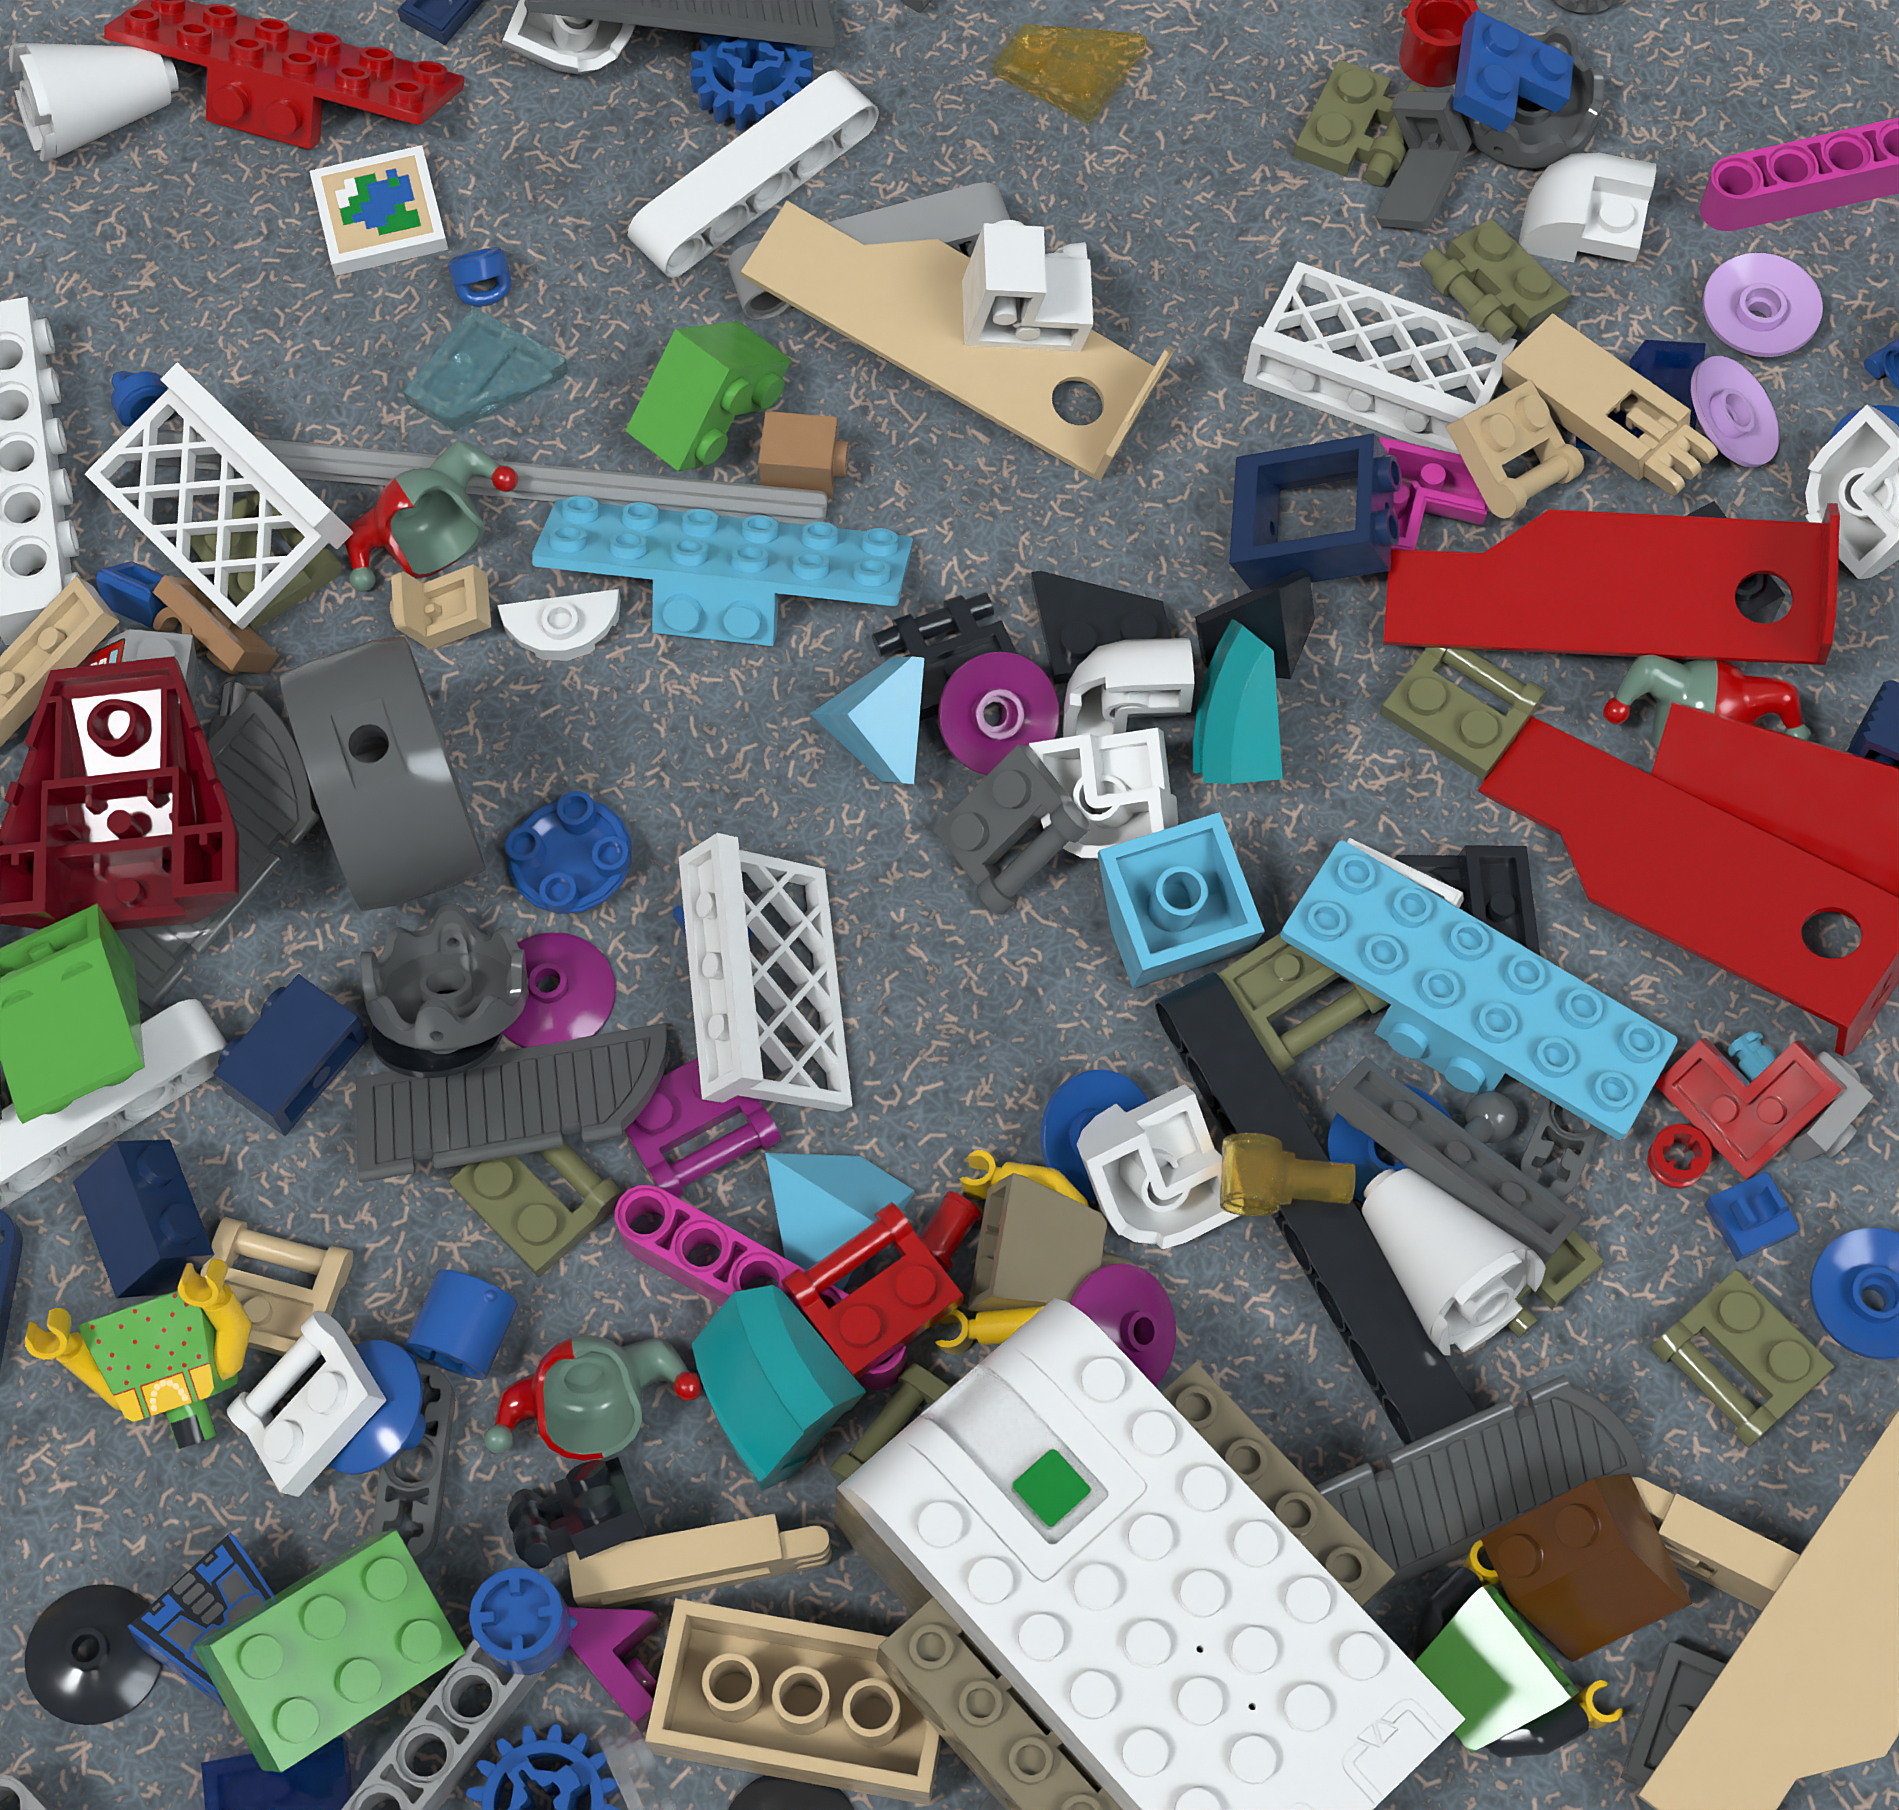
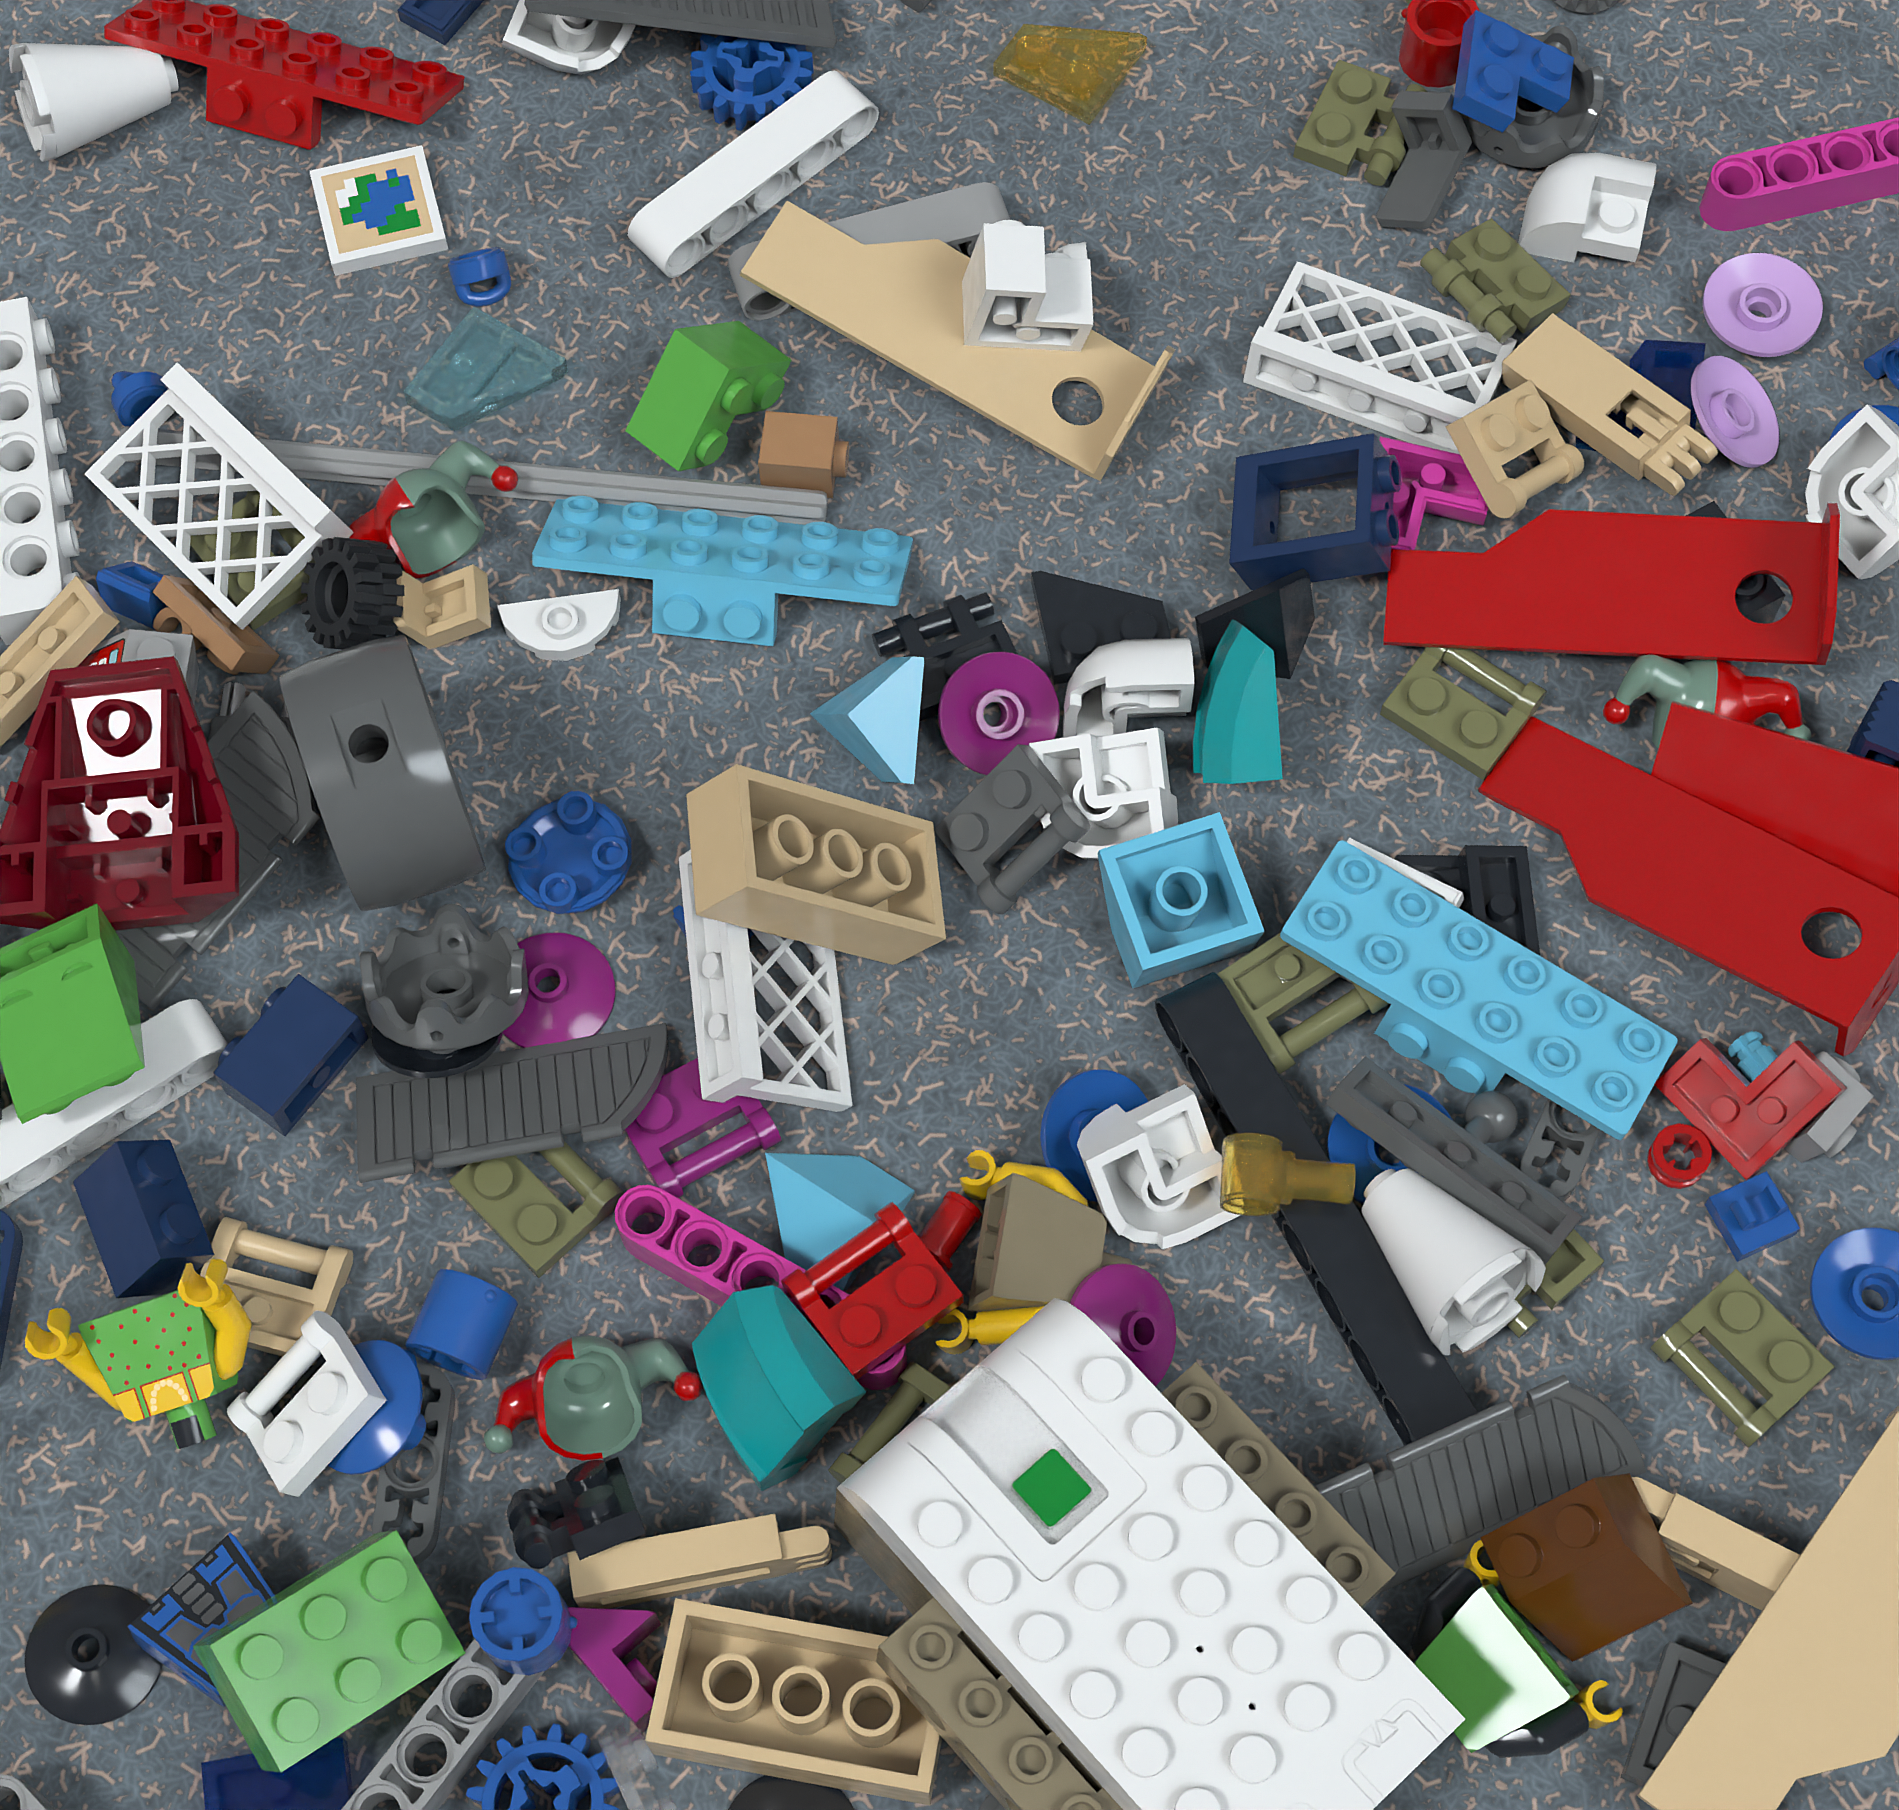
(351, 592): none -> black tyre
(814, 866): none -> tan brick

